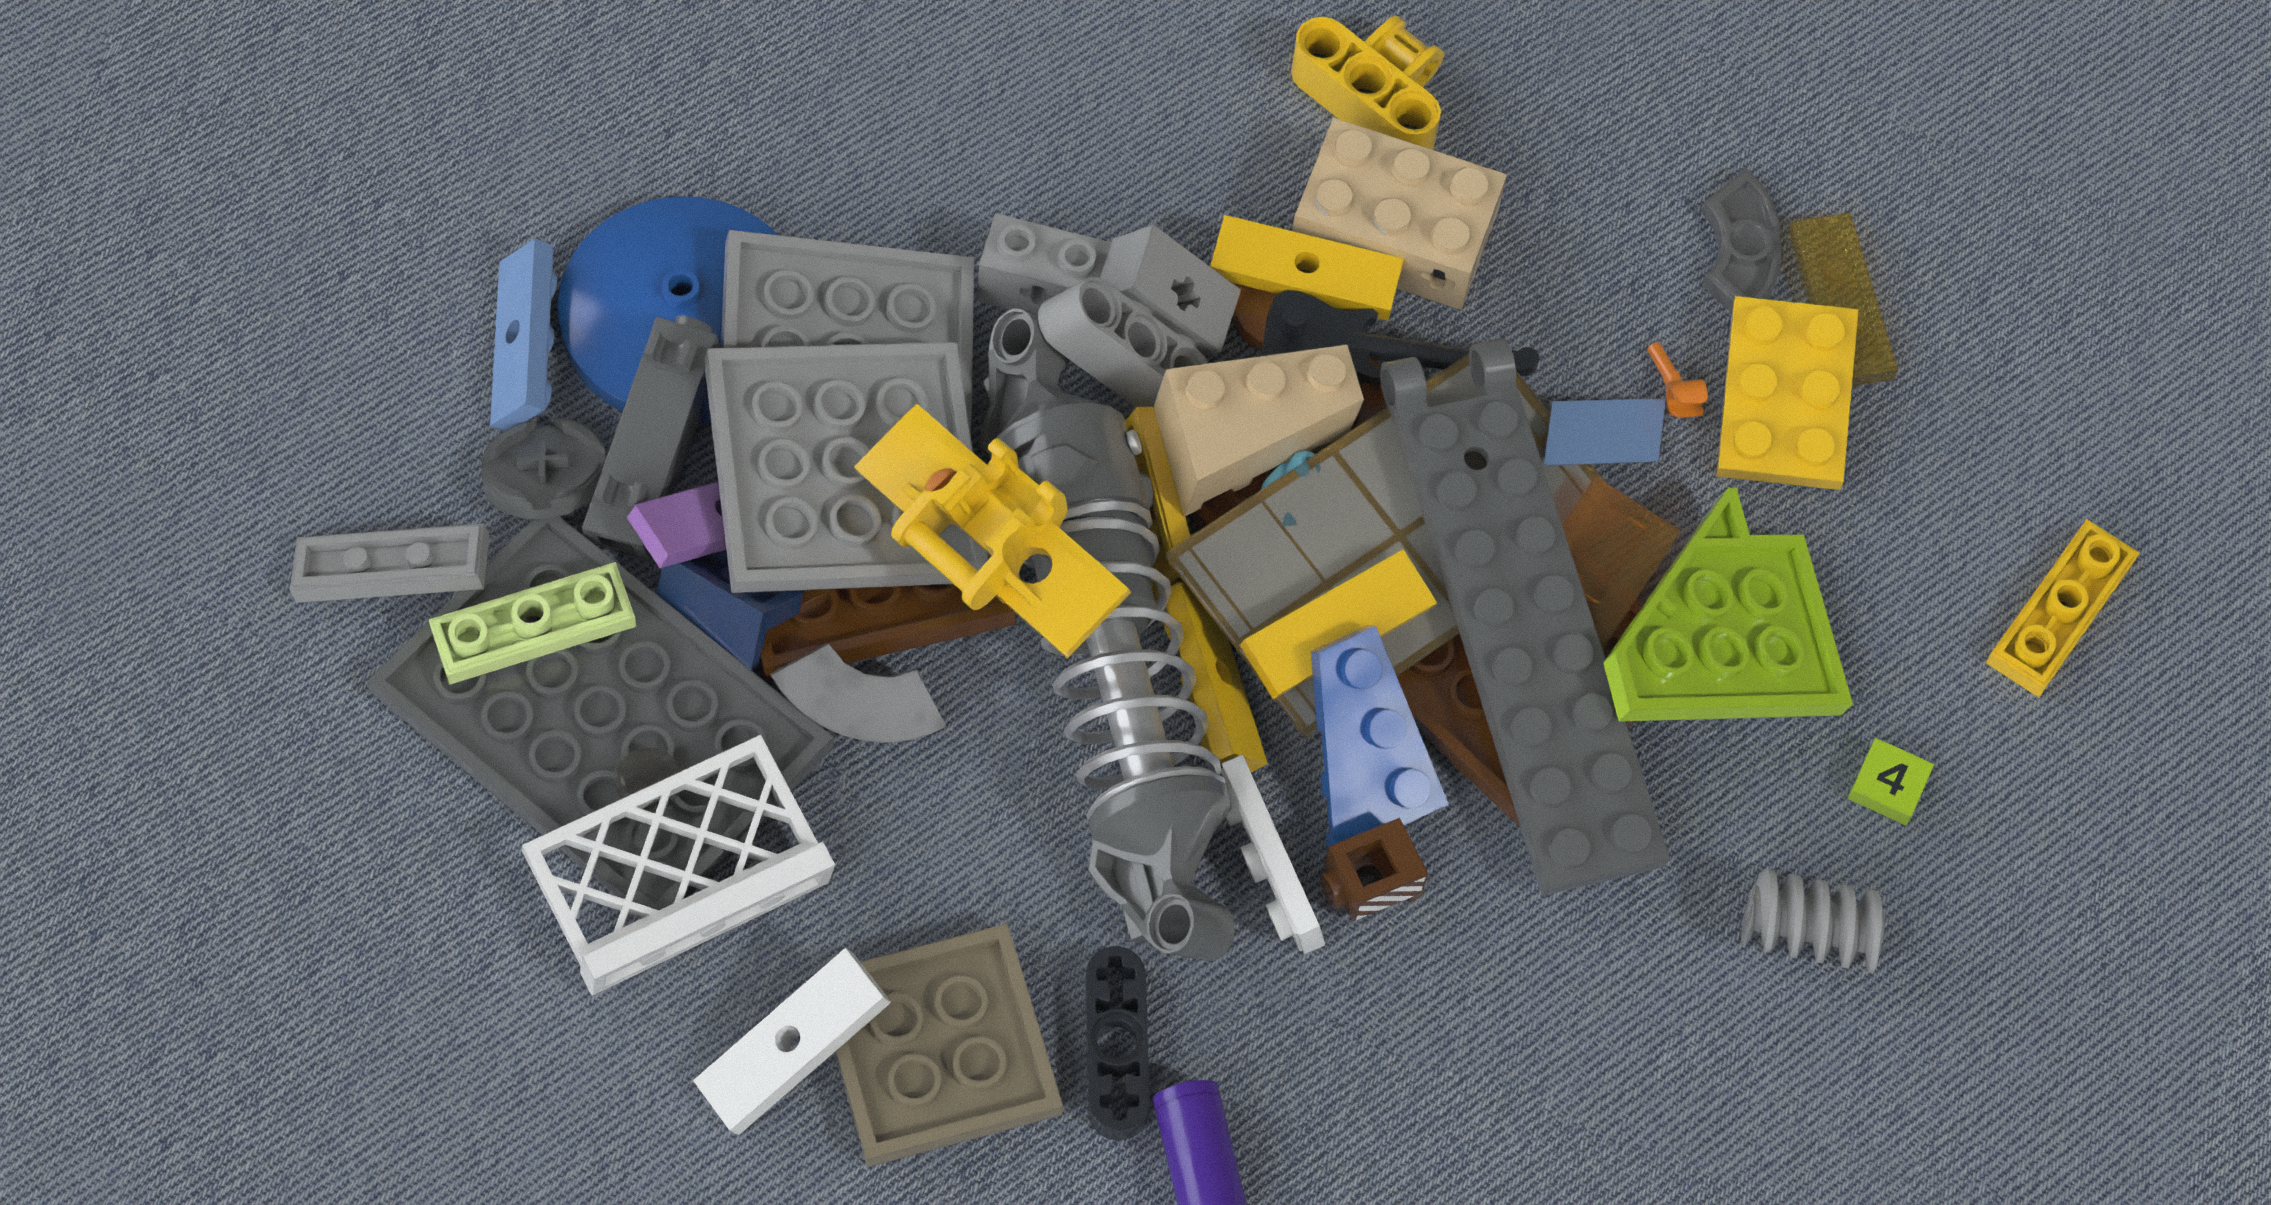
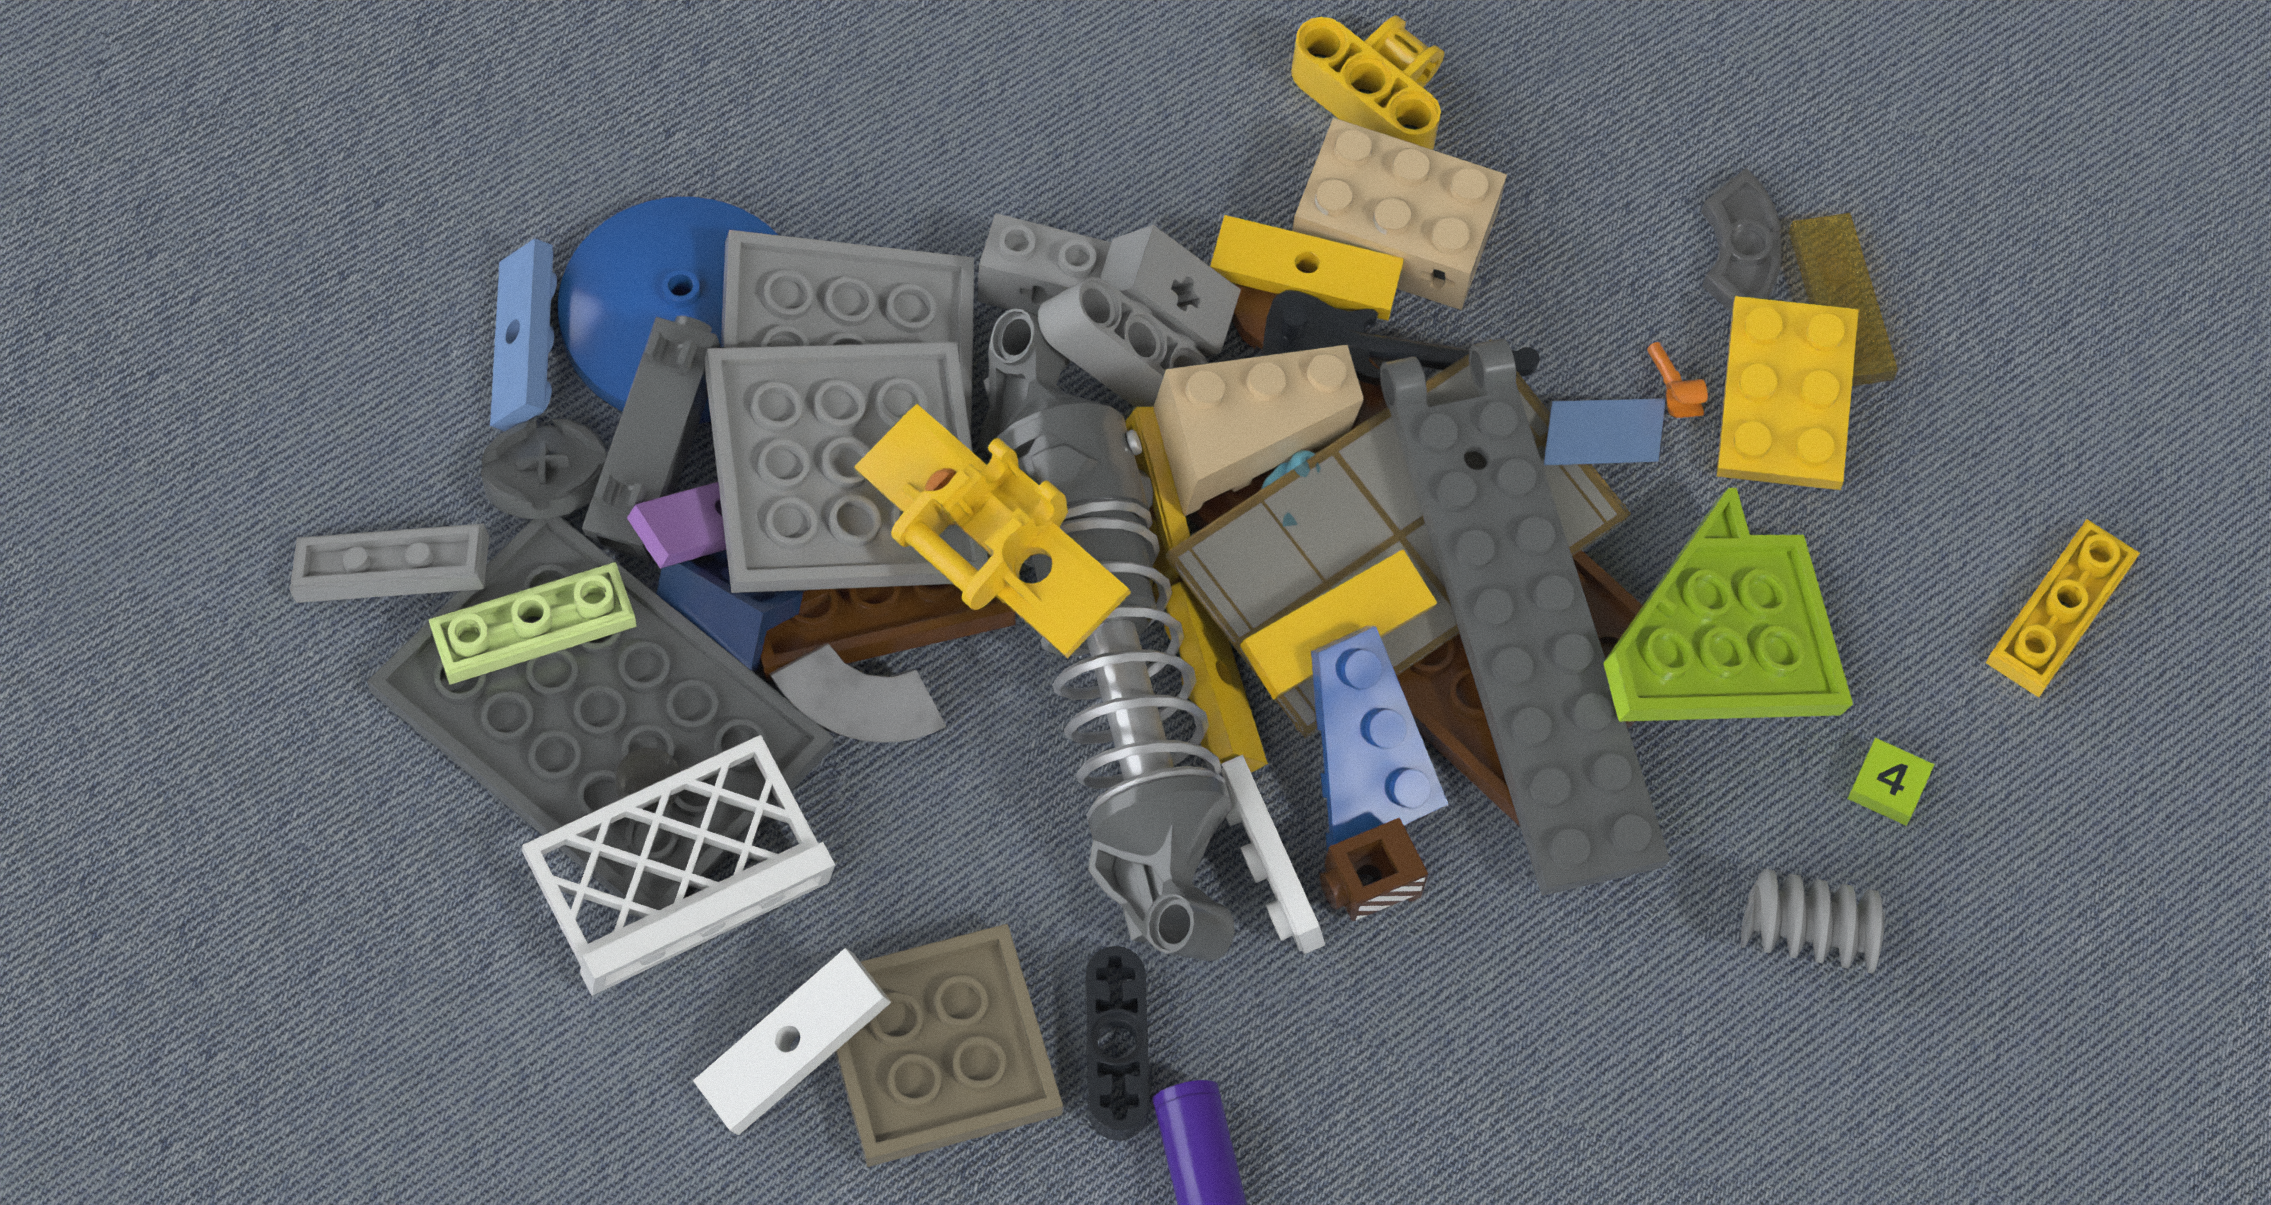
(1614, 551): clear orange piece -> none

